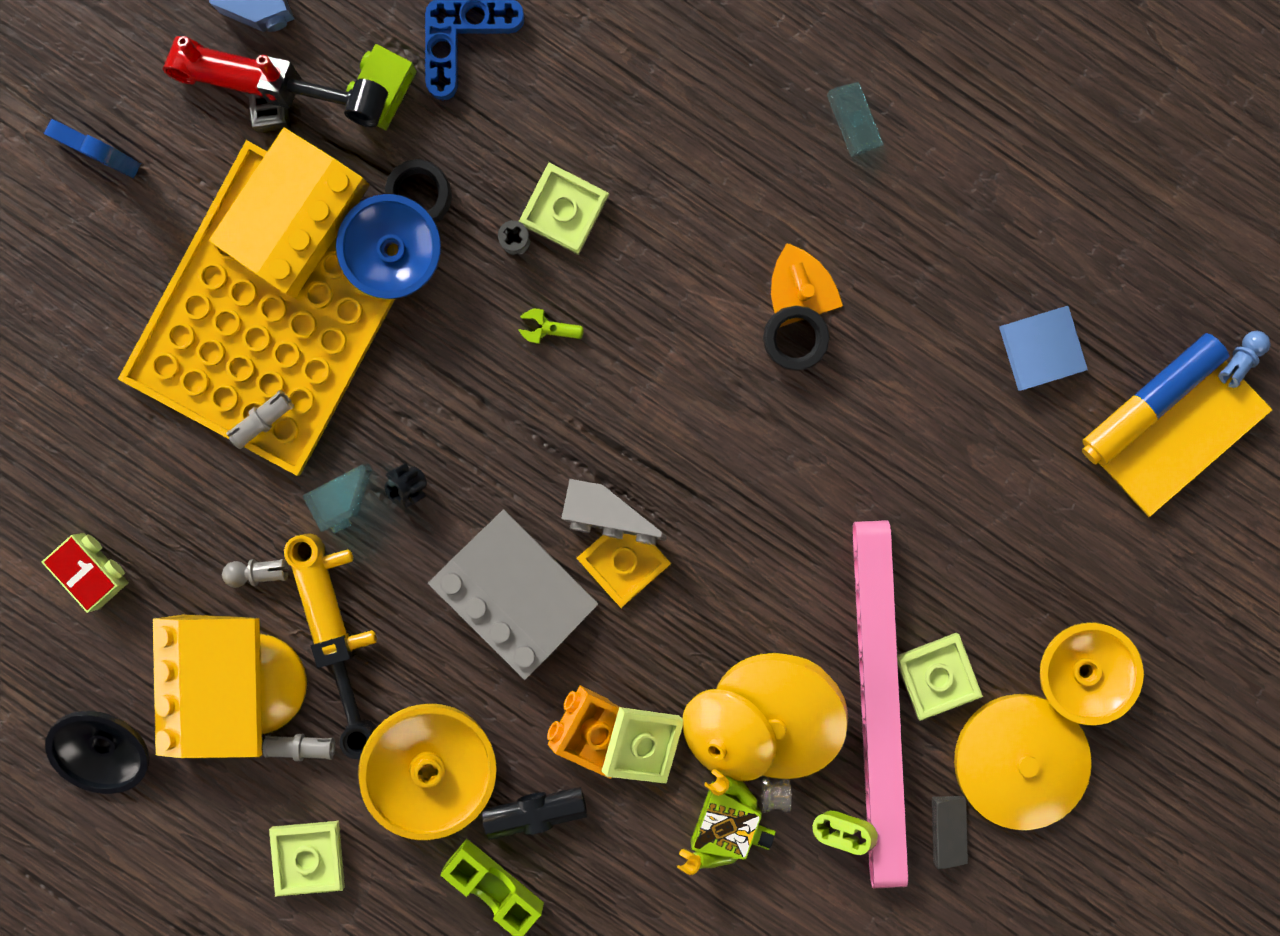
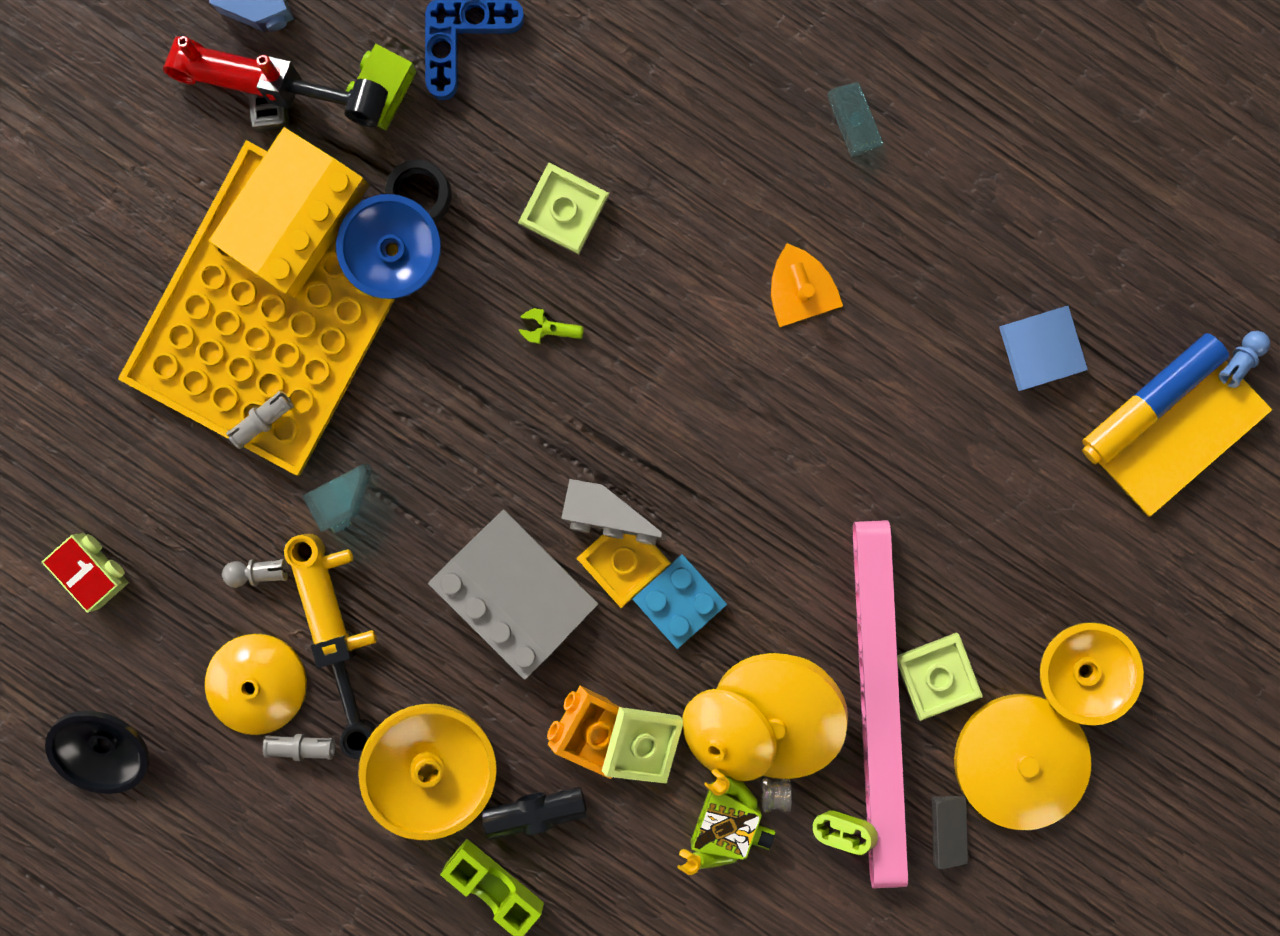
(92, 148): blue beam -> none
(207, 686): yellow slope -> none
(307, 858): yellowish green plate -> none
(405, 485): black gear -> none
(514, 227): dark grey bush -> none
(679, 601): none -> dark azure plate
(818, 350): black tyre -> none

